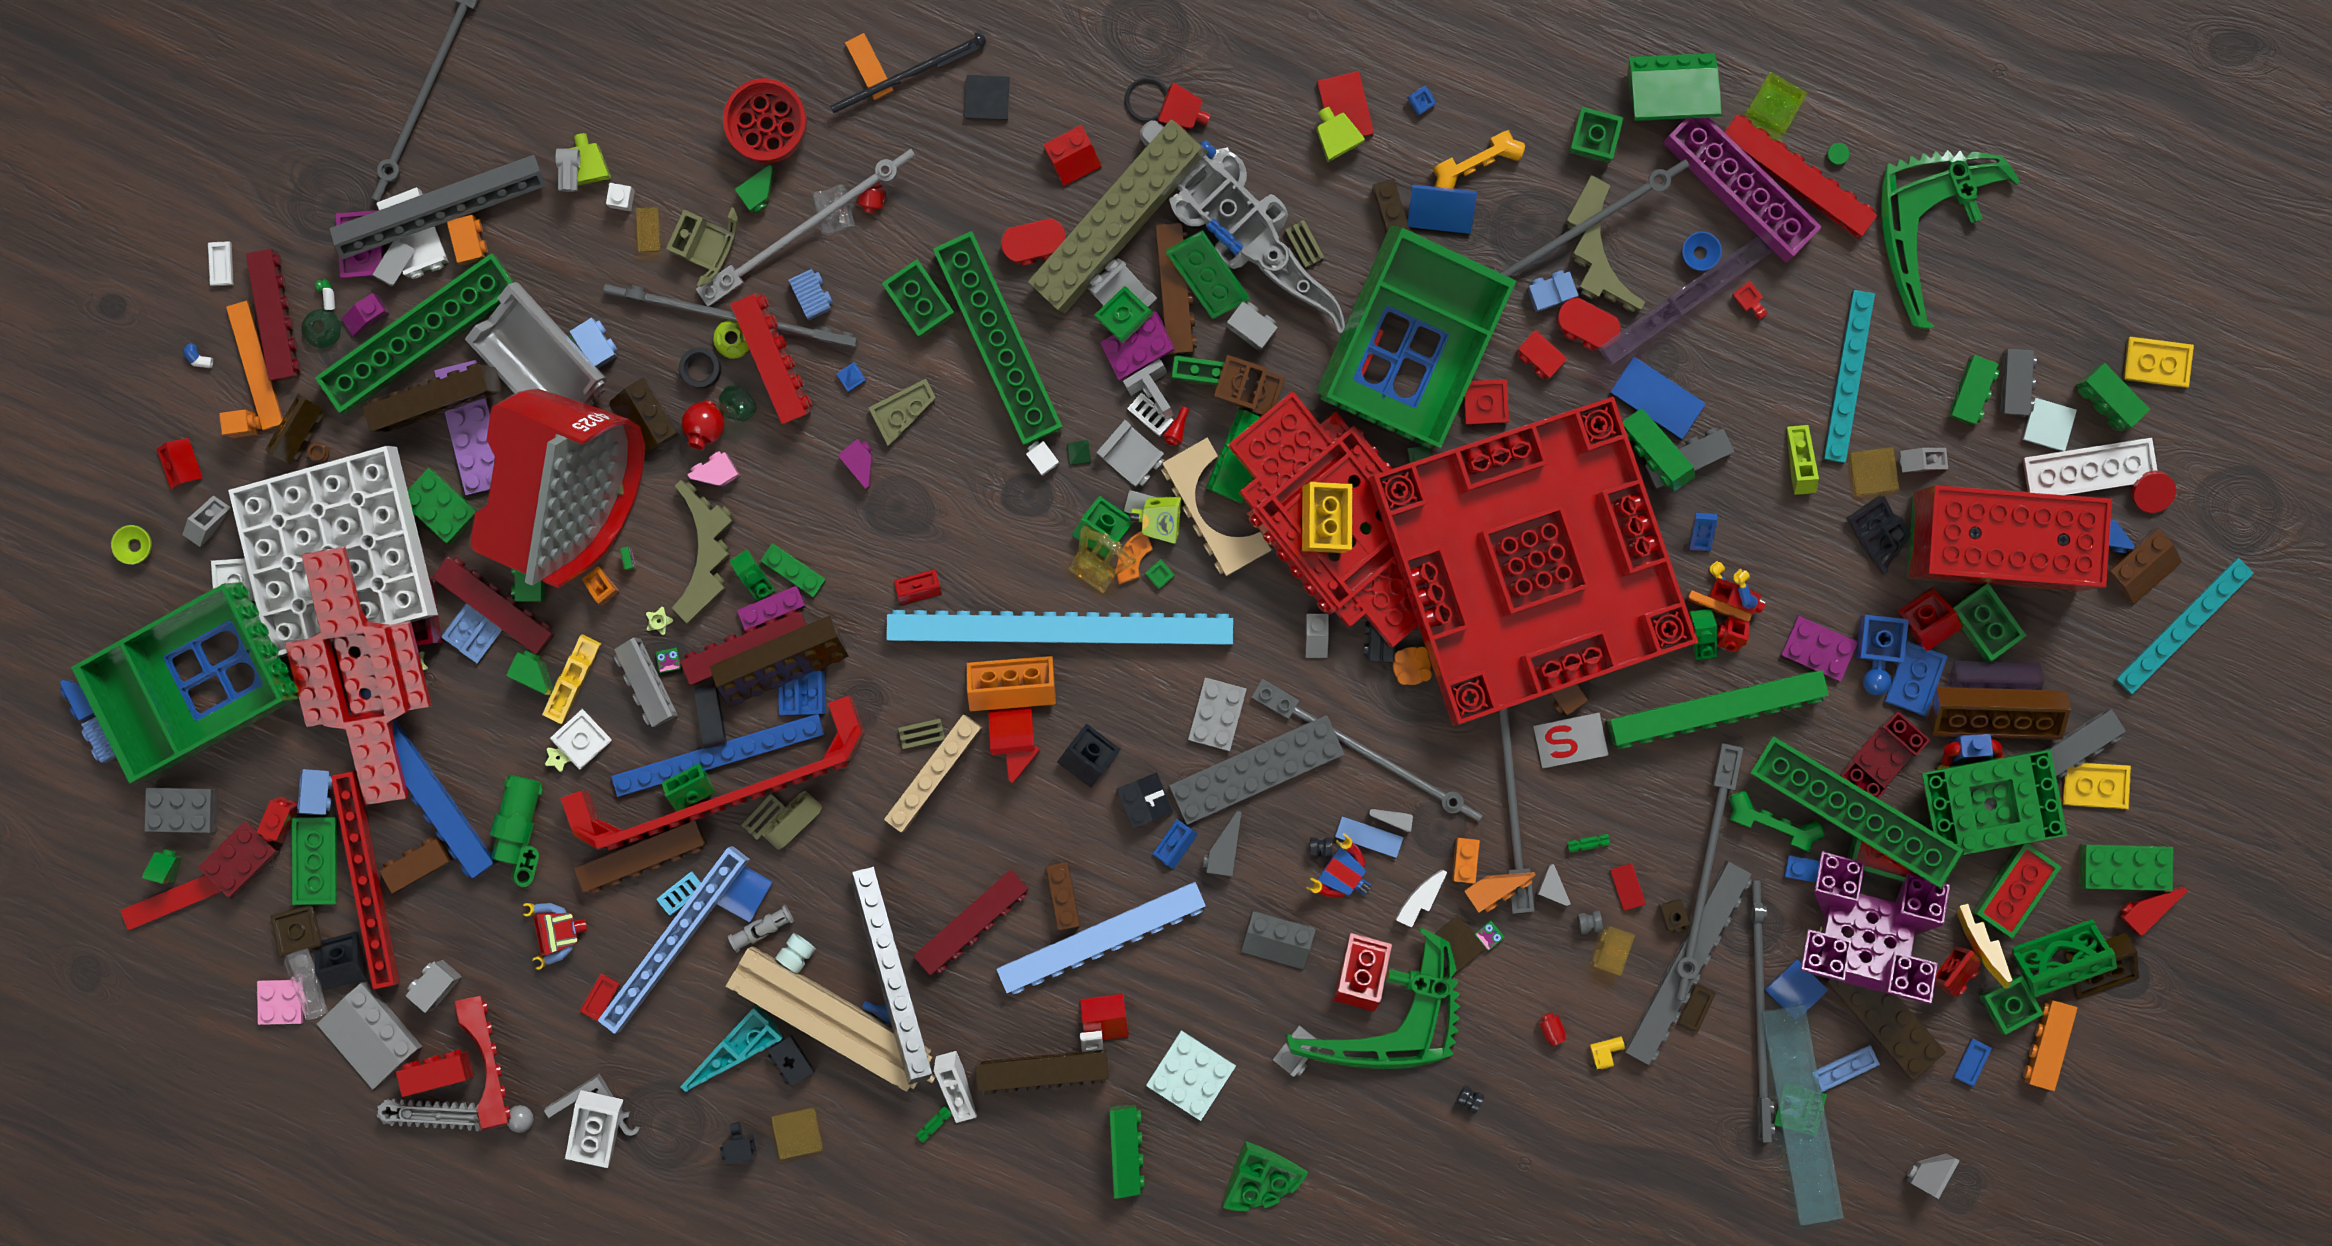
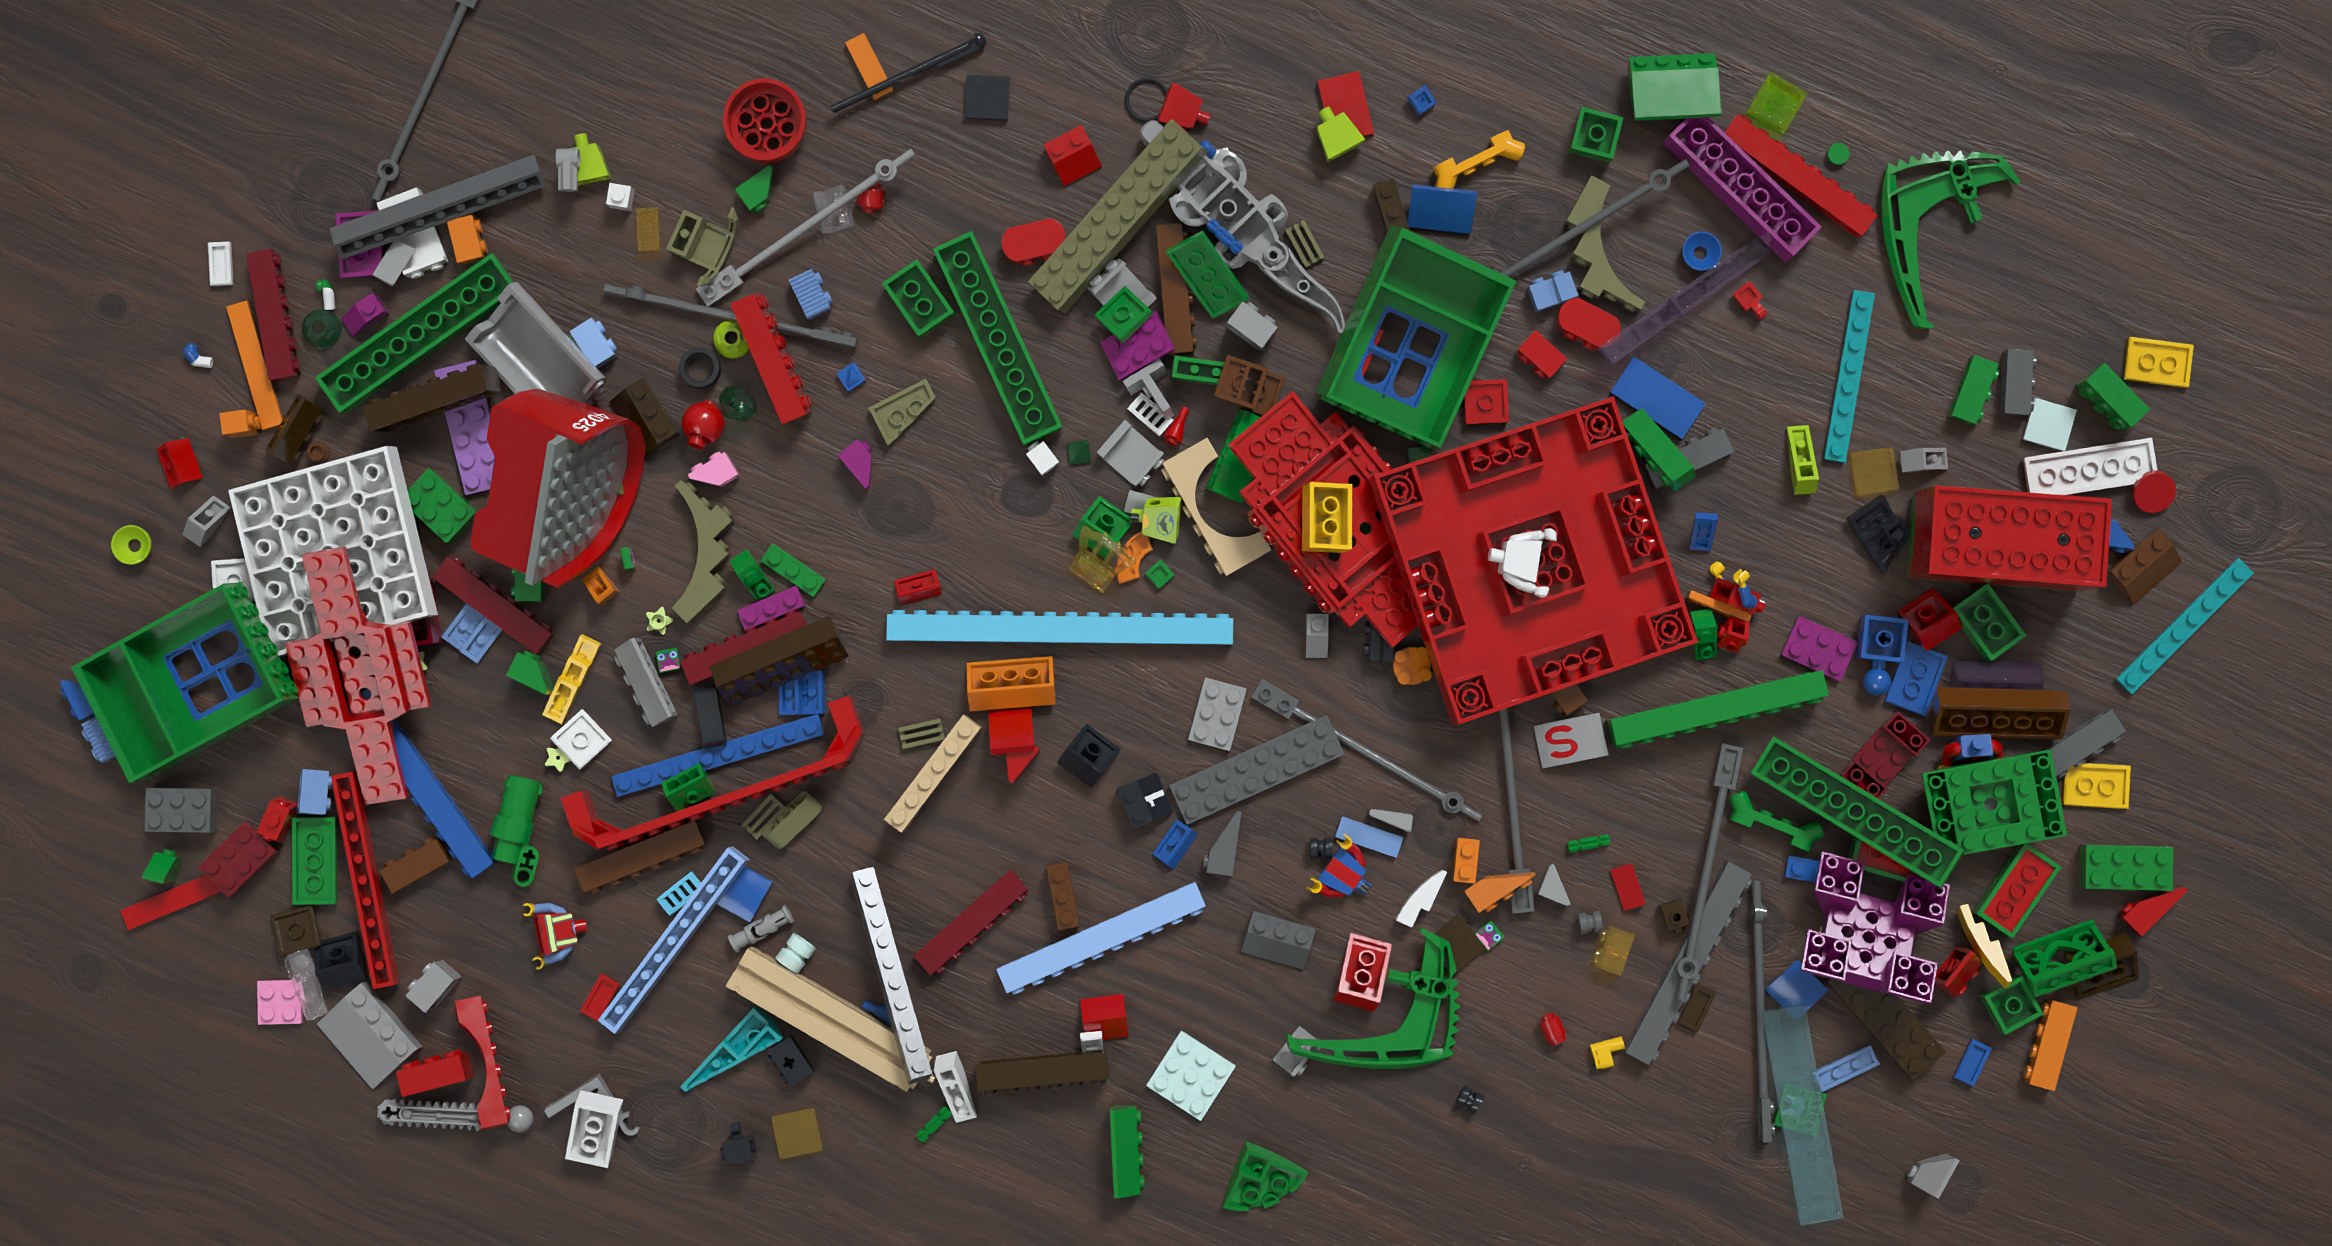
(1520, 560): none -> white torso

